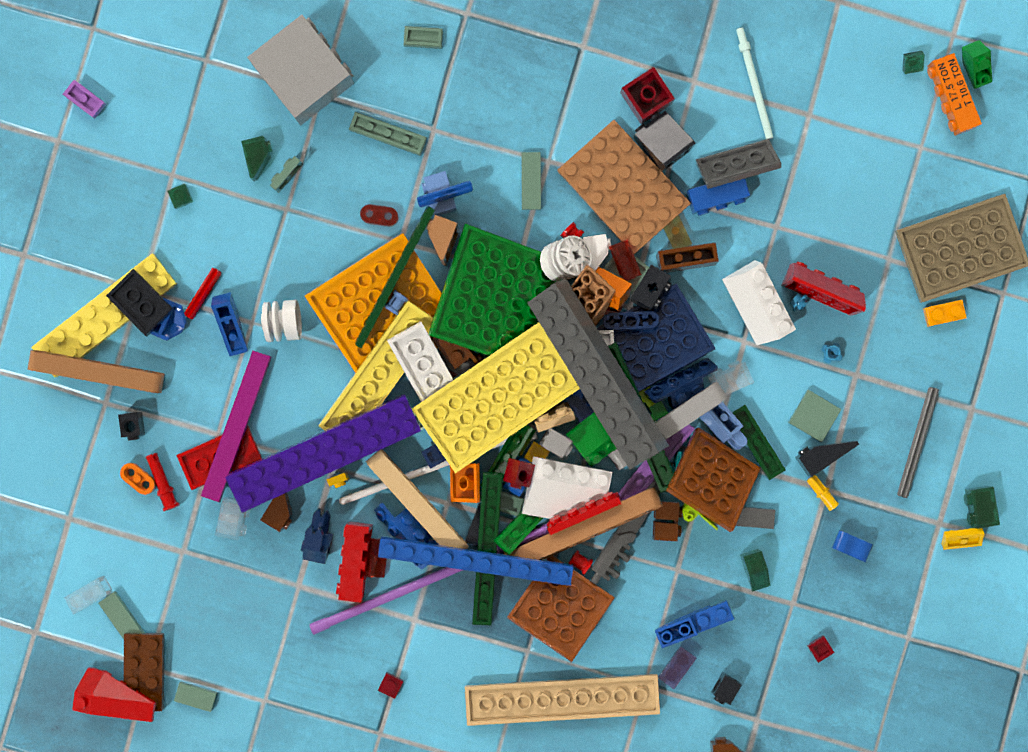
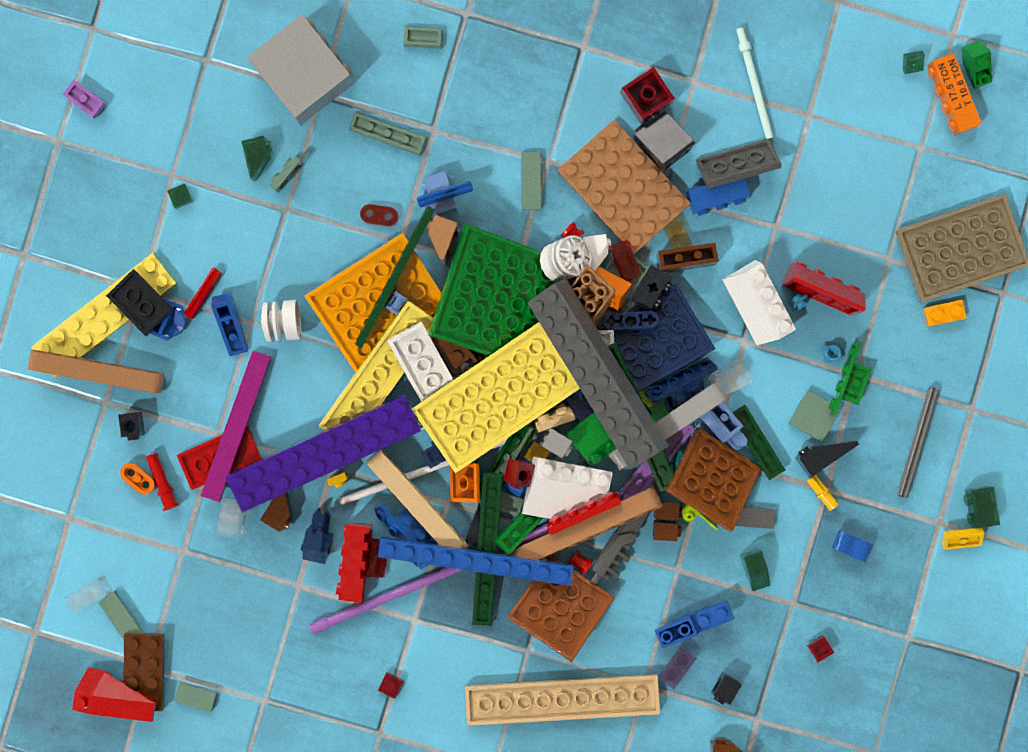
(853, 381): none -> green bracket

